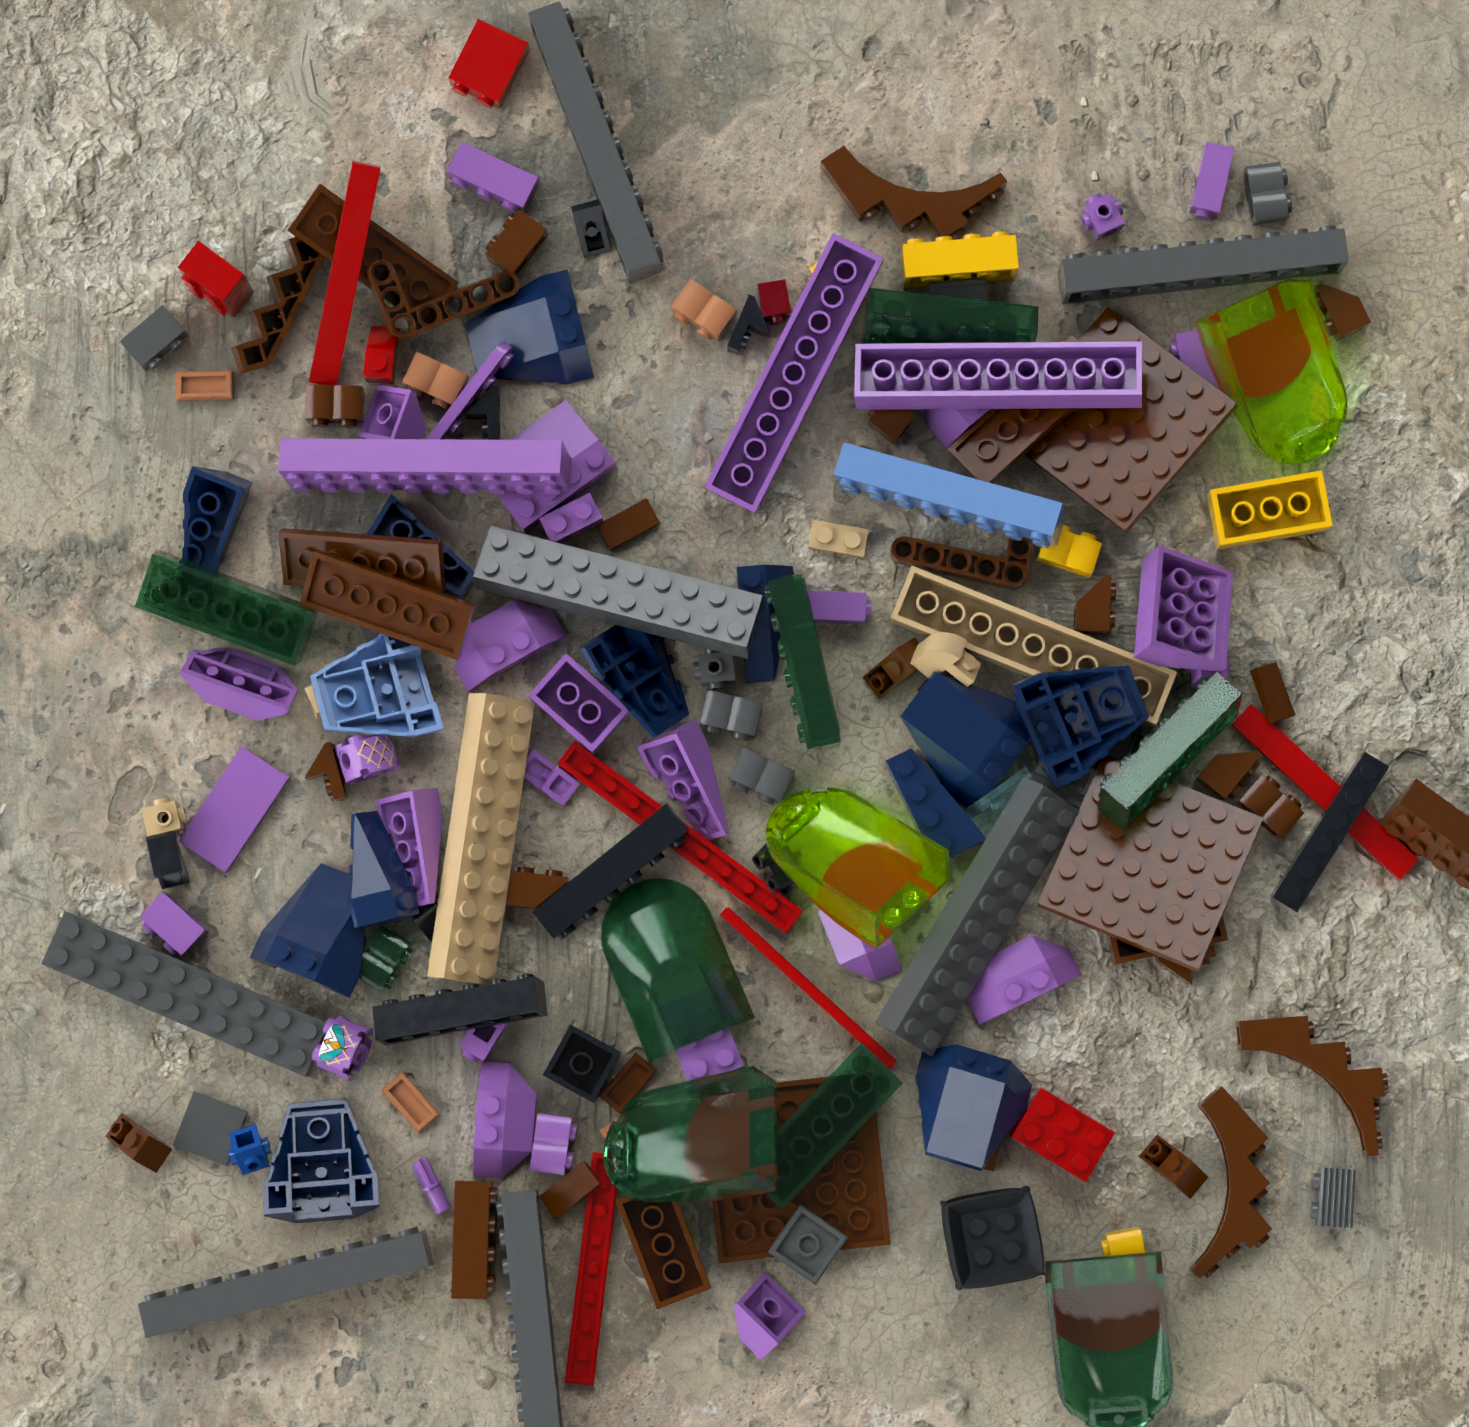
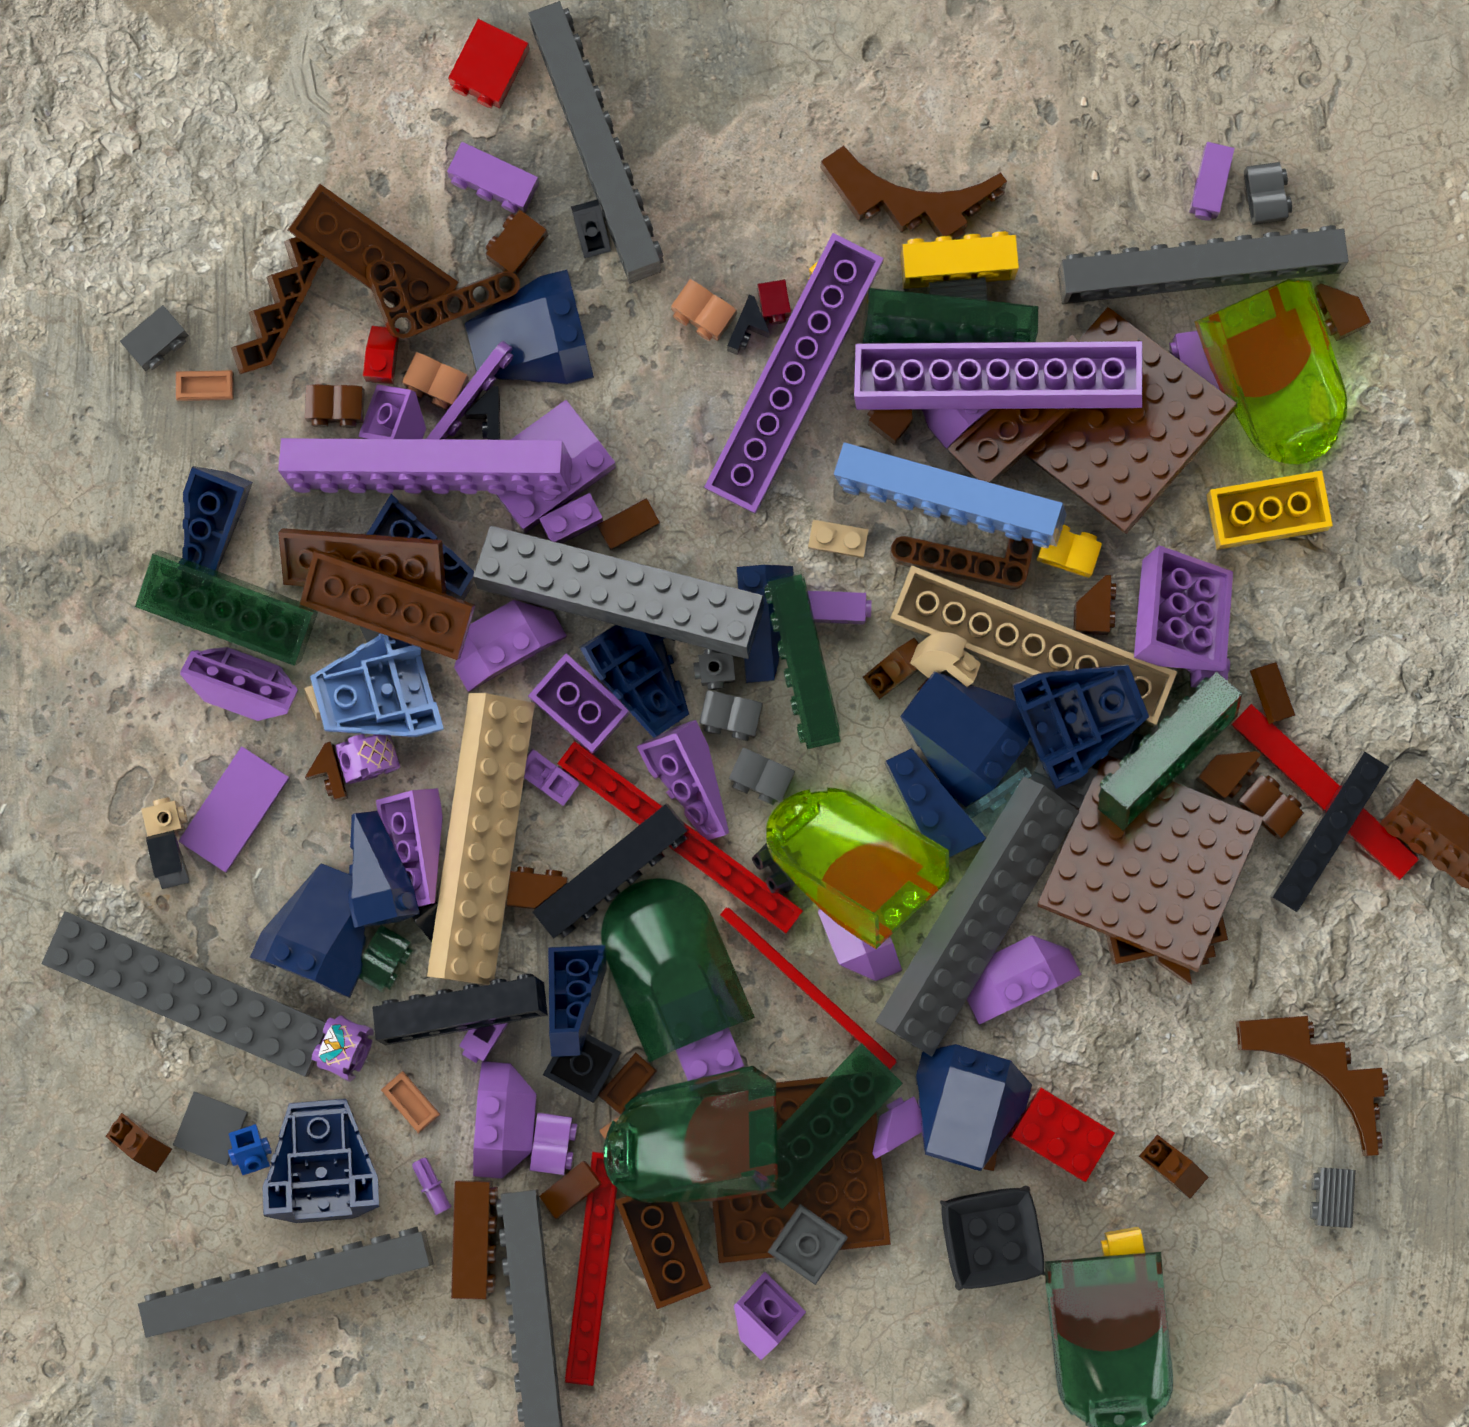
(173, 925): medium lavender brick -> none
(215, 279): red brick -> none
(344, 273): red tile -> none
(573, 991): none -> dark blue wedge
(897, 1125): none -> medium lavender slope
(1102, 225): medium lavender brick -> none
(1239, 1221): reddish brown arch -> none

